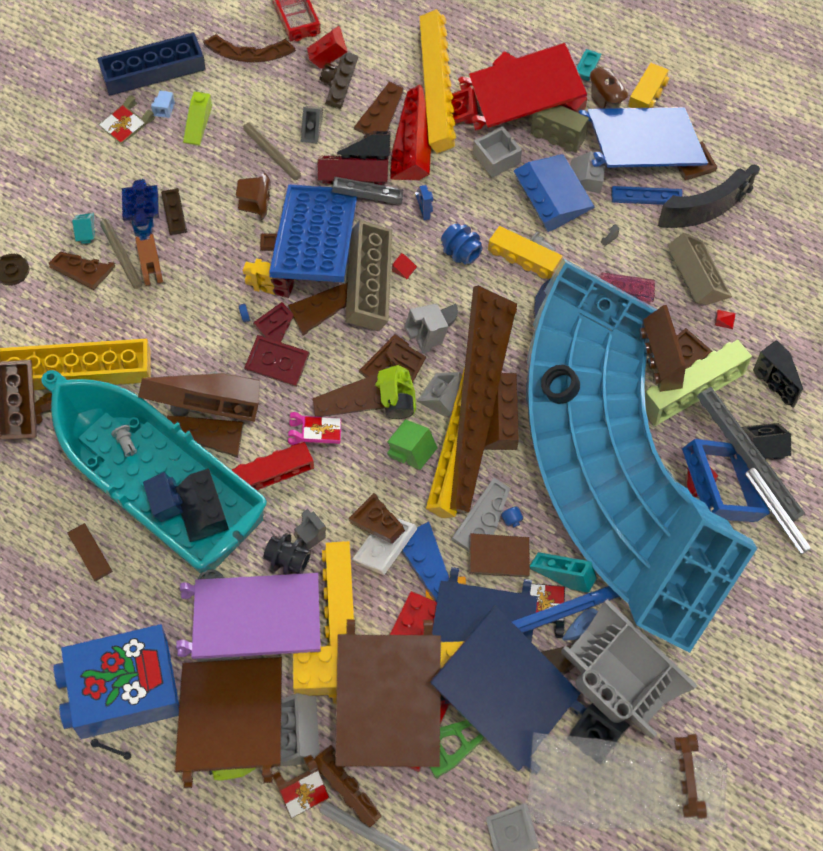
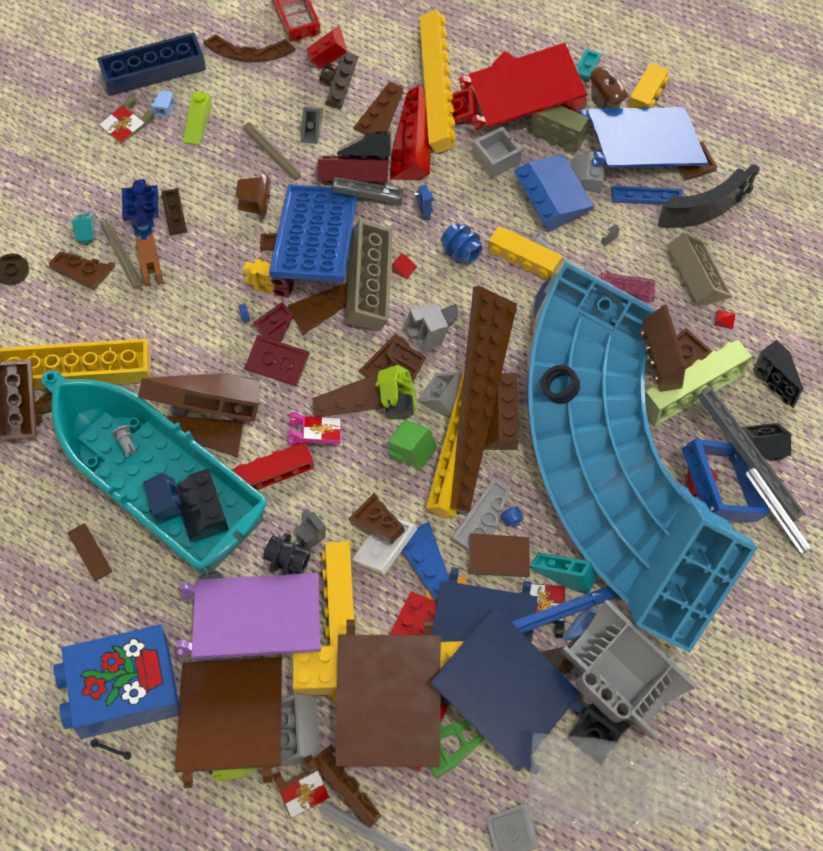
(686, 746): reddish brown plate -> none

